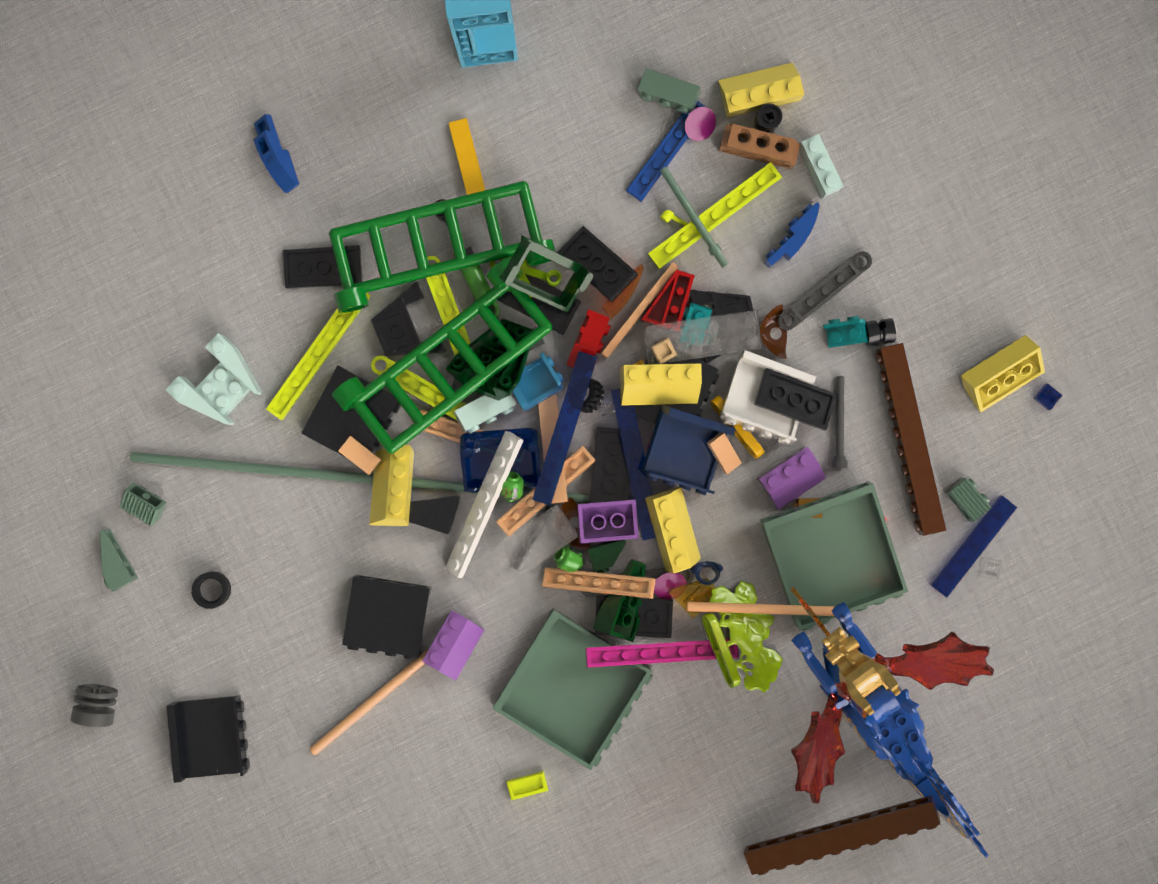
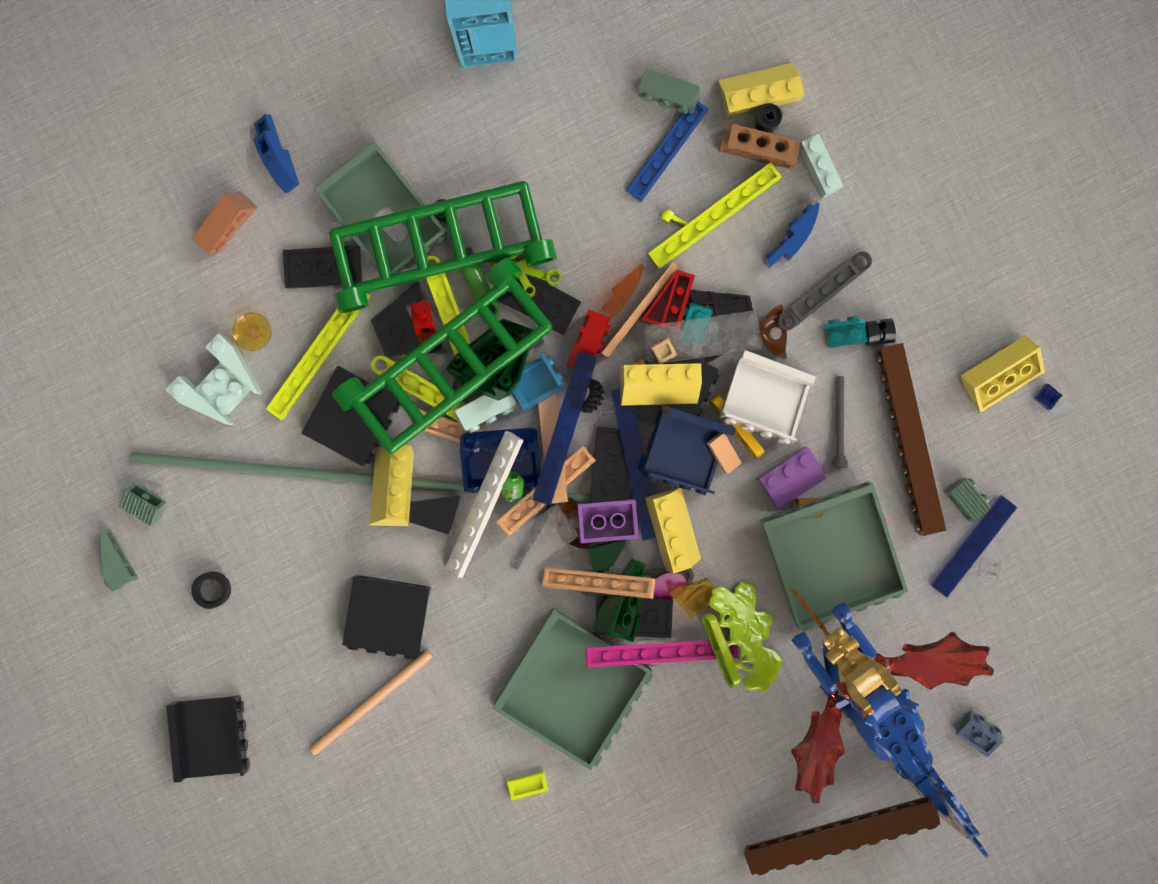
(94, 705): dark grey wheel -> none
(224, 222): none -> nougat wedge
(243, 327): none -> clear yellow dish
(359, 455): light nougat tile -> none
(364, 189): none -> sand green panel
(423, 317): none -> red torso
(453, 645): medium lavender slope -> none
(466, 156): yellow tile -> none
(569, 559): bright green head -> none
(578, 282): dark green piece -> none
(609, 271): black tile -> none
(700, 123): sticker -> none
(714, 249): sand green bar -> none
(716, 567): dark blue piece -> none
(757, 608): light nougat piece -> none
(795, 399): black tile -> none
(980, 734): none -> sand blue bracket

